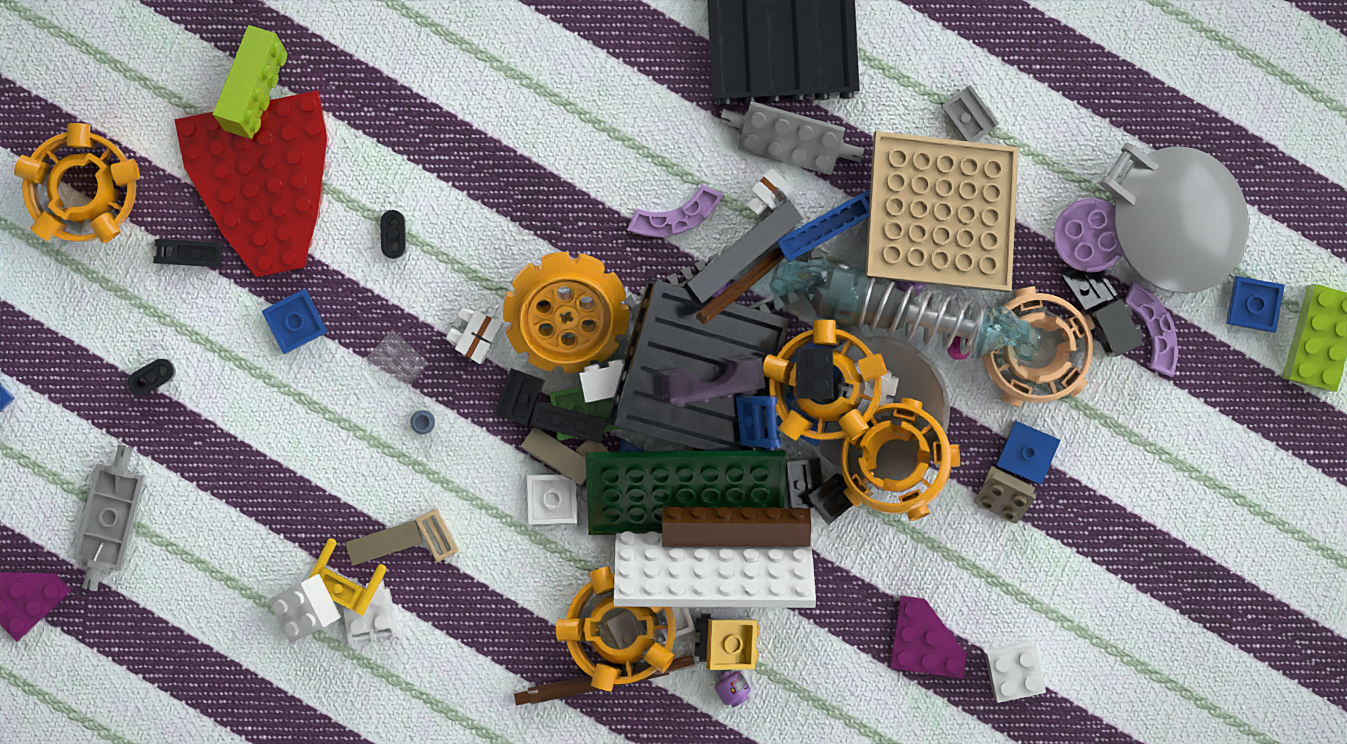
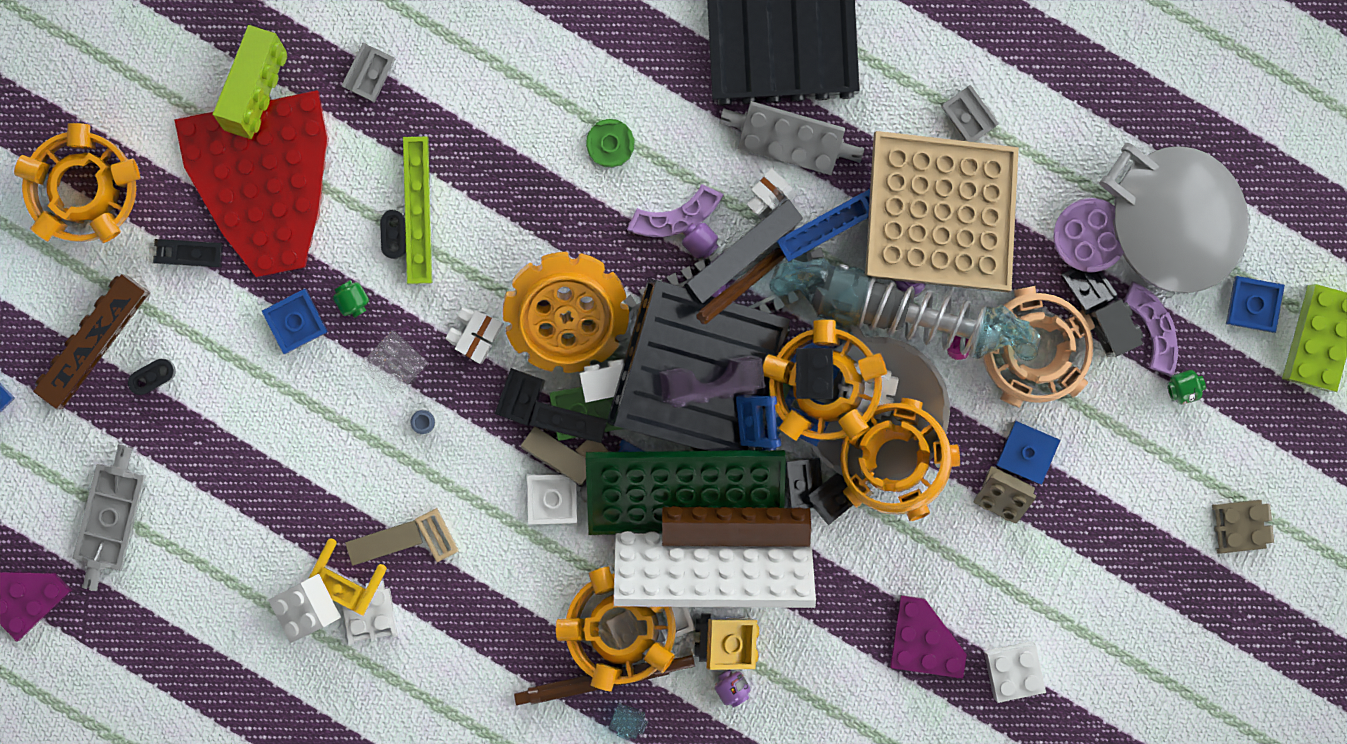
(91, 341): none -> reddish brown brick
(350, 299): none -> green head
(368, 72): none -> light grey plate
(417, 210): none -> lime plate
(610, 143): none -> bright green tile
(628, 722): none -> clear light blue brick
(700, 240): none -> medium lavender head
(1186, 387): none -> green head
(1243, 526): none -> dark tan plate

